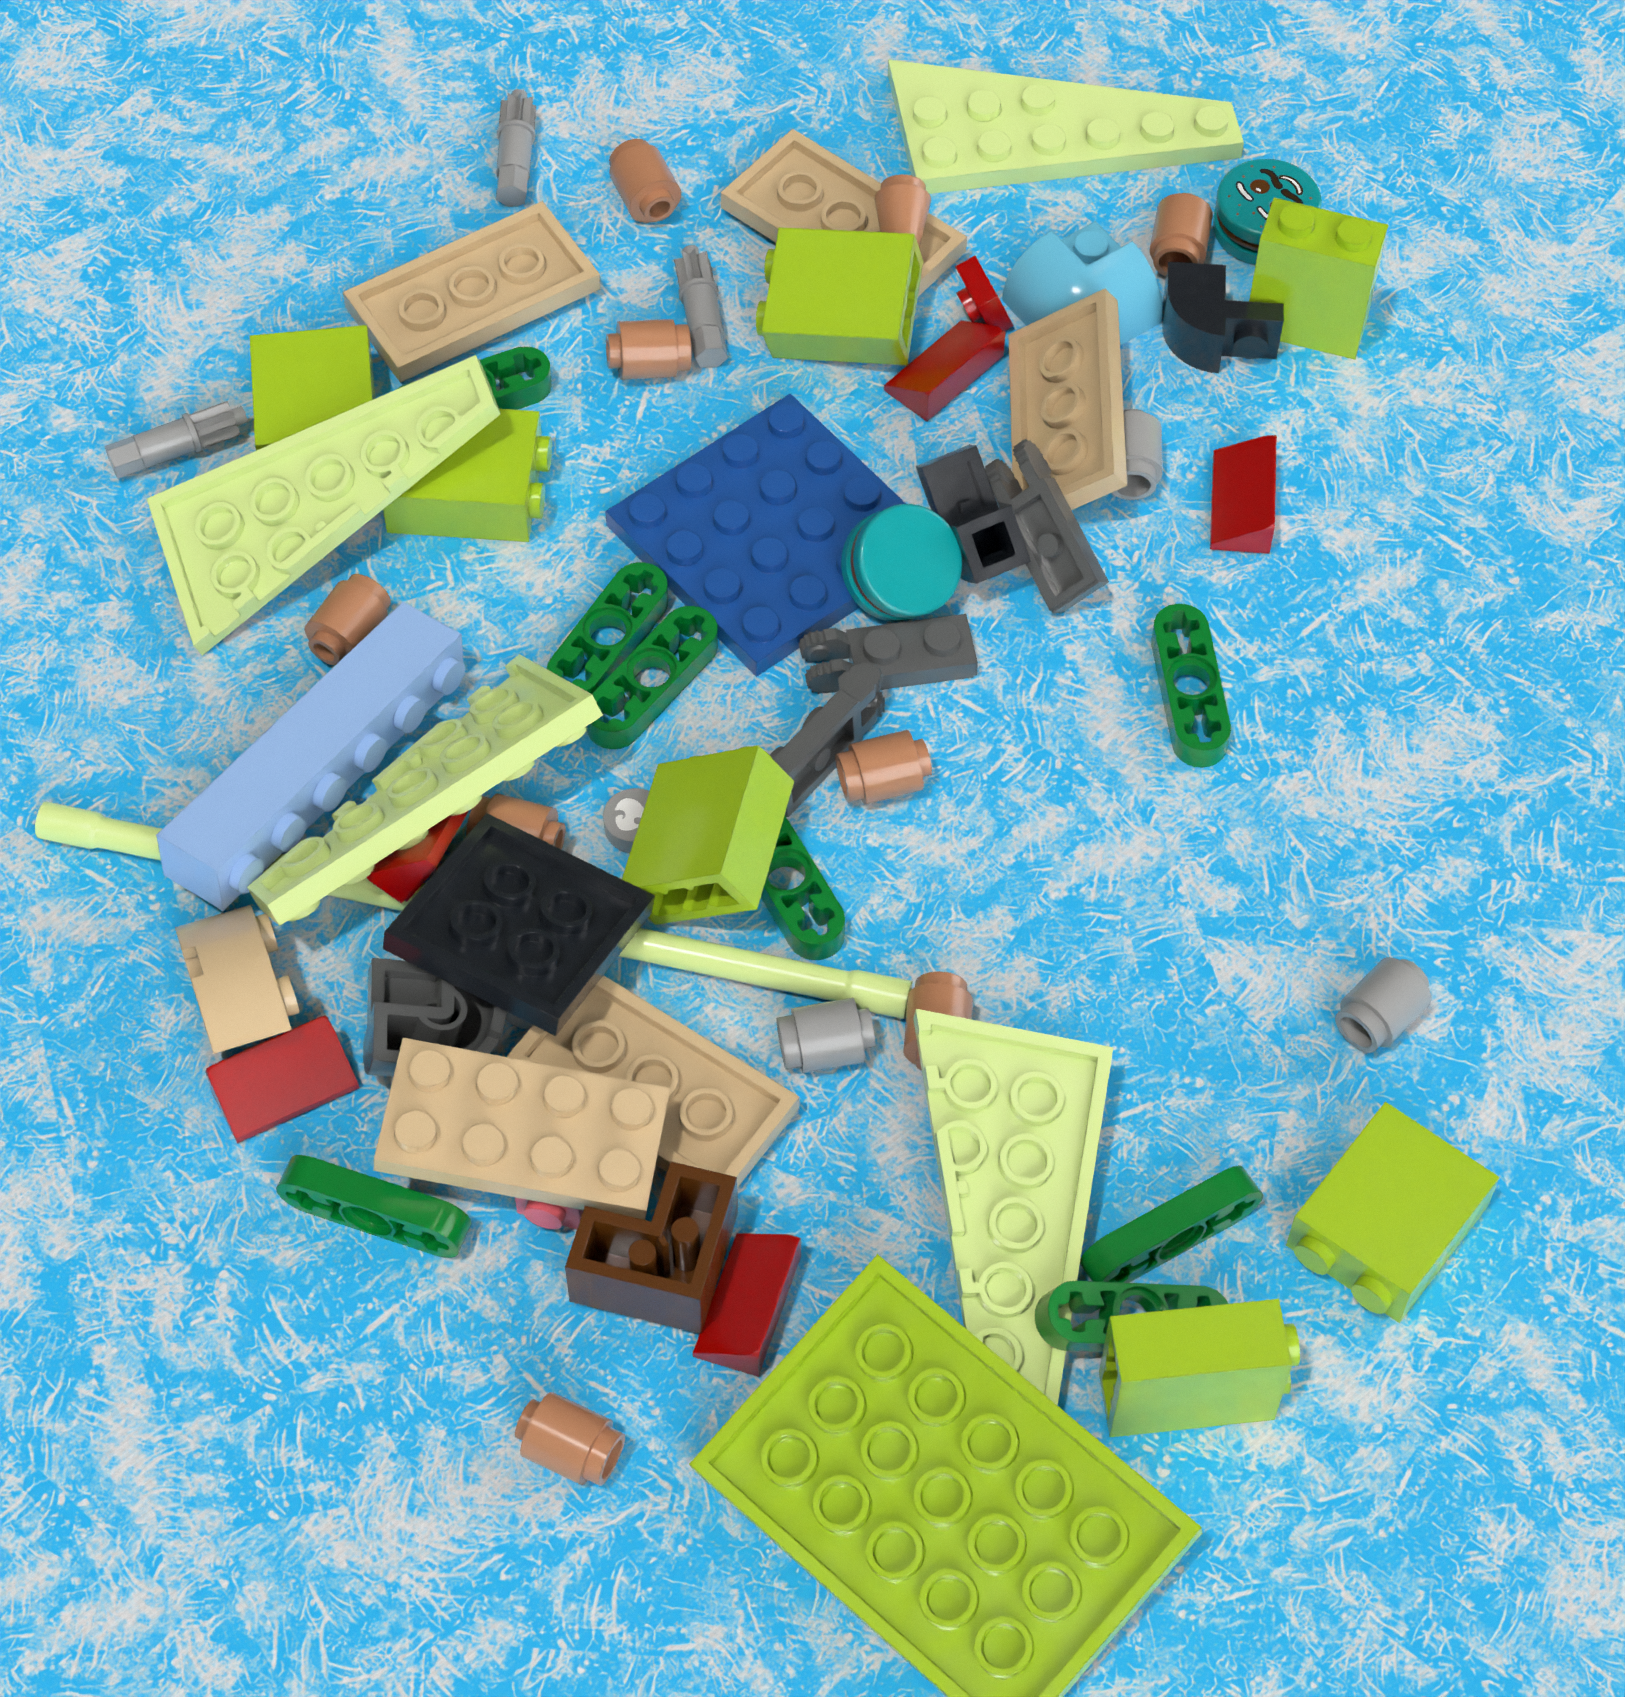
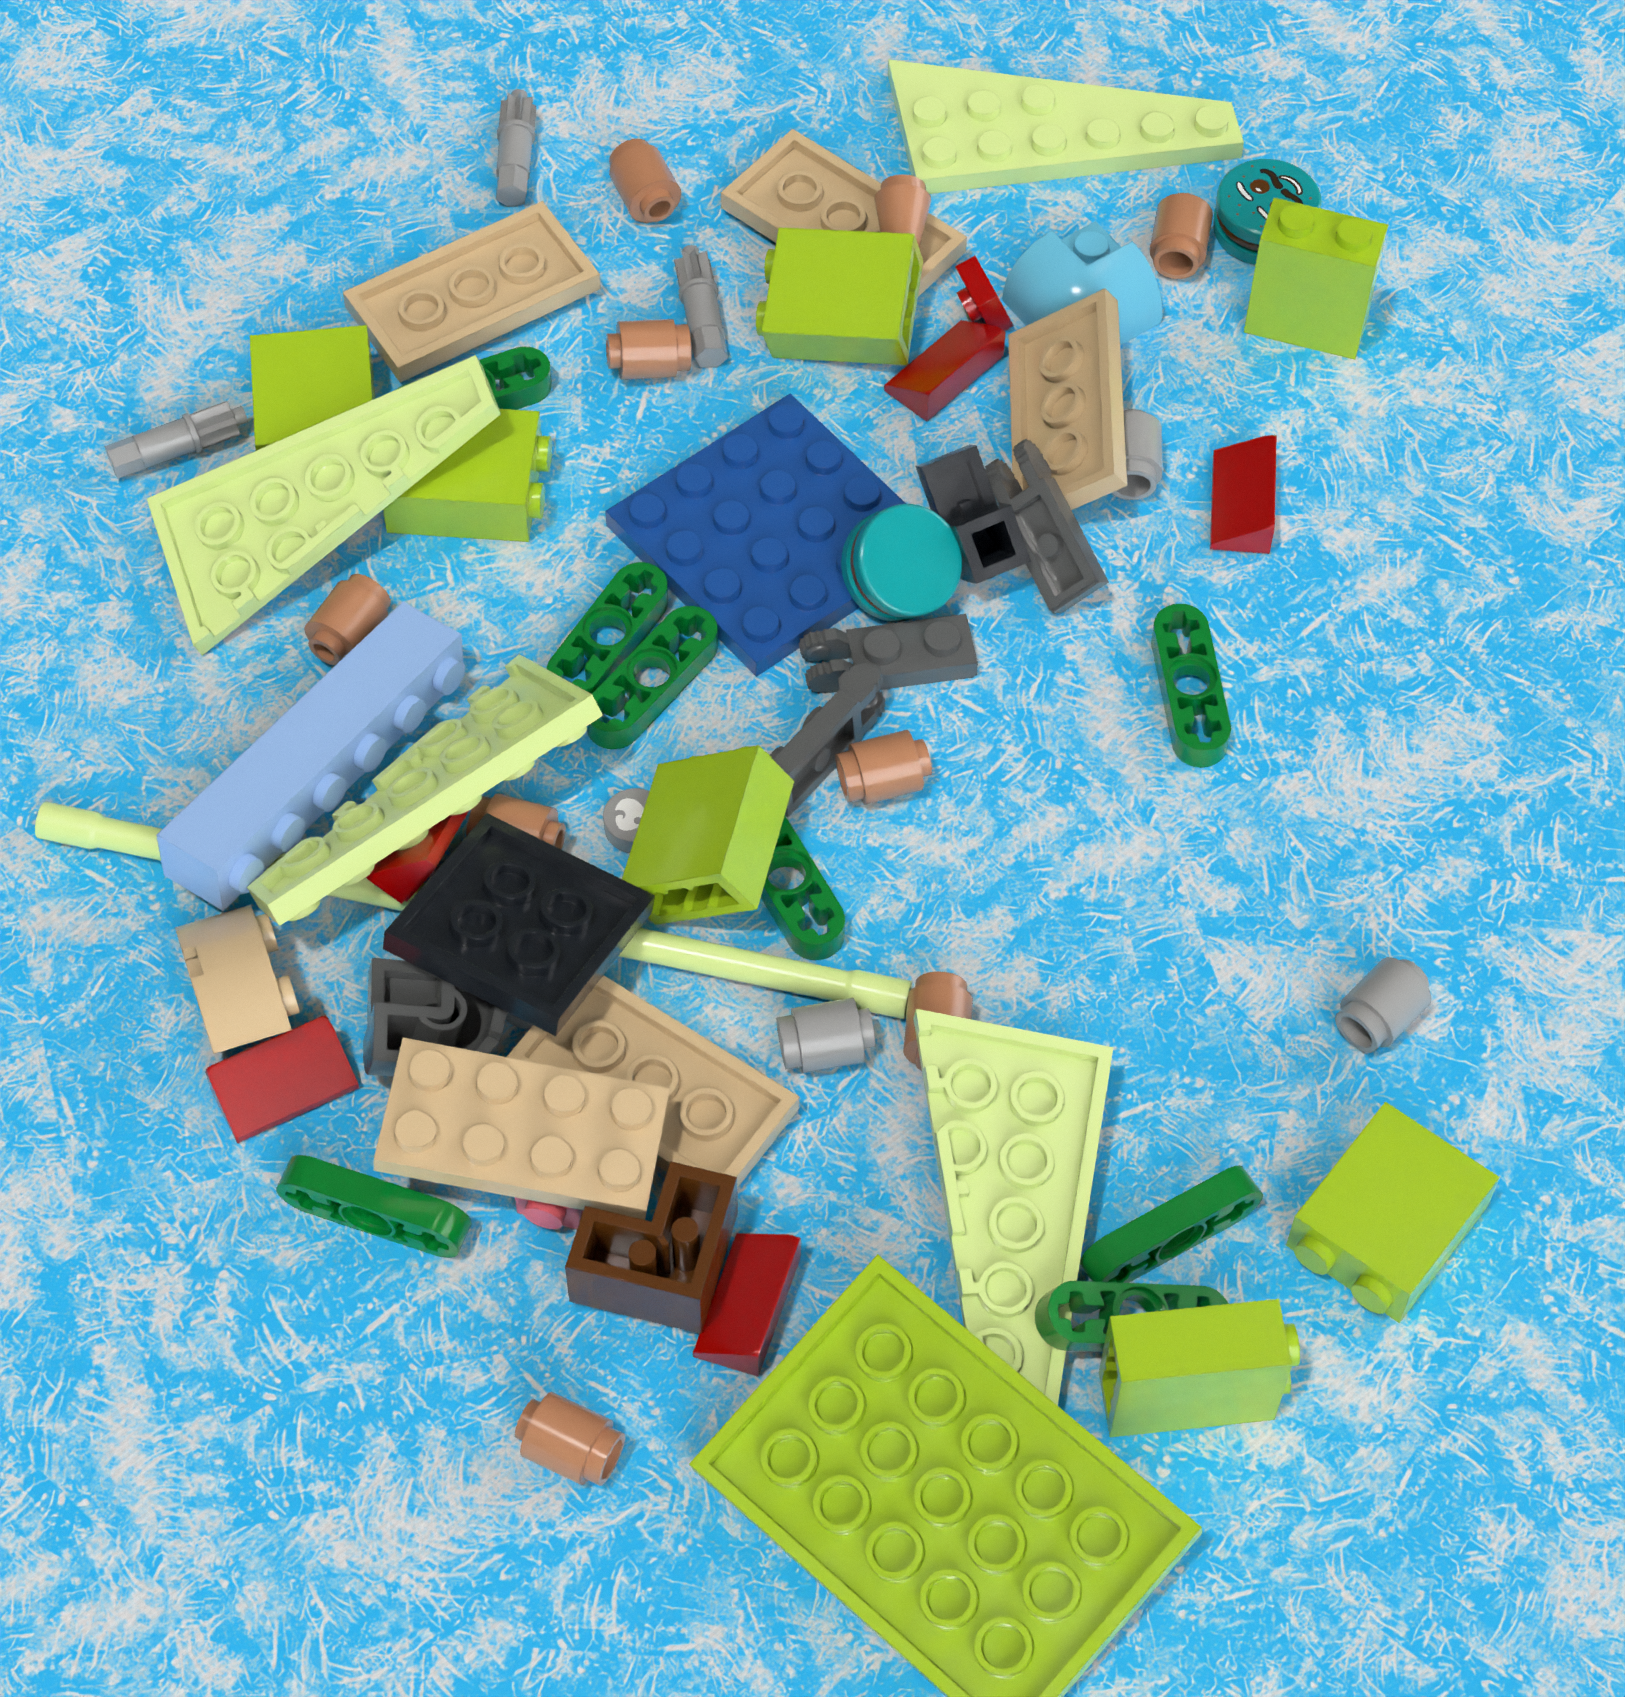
(1205, 326): black brick -> none

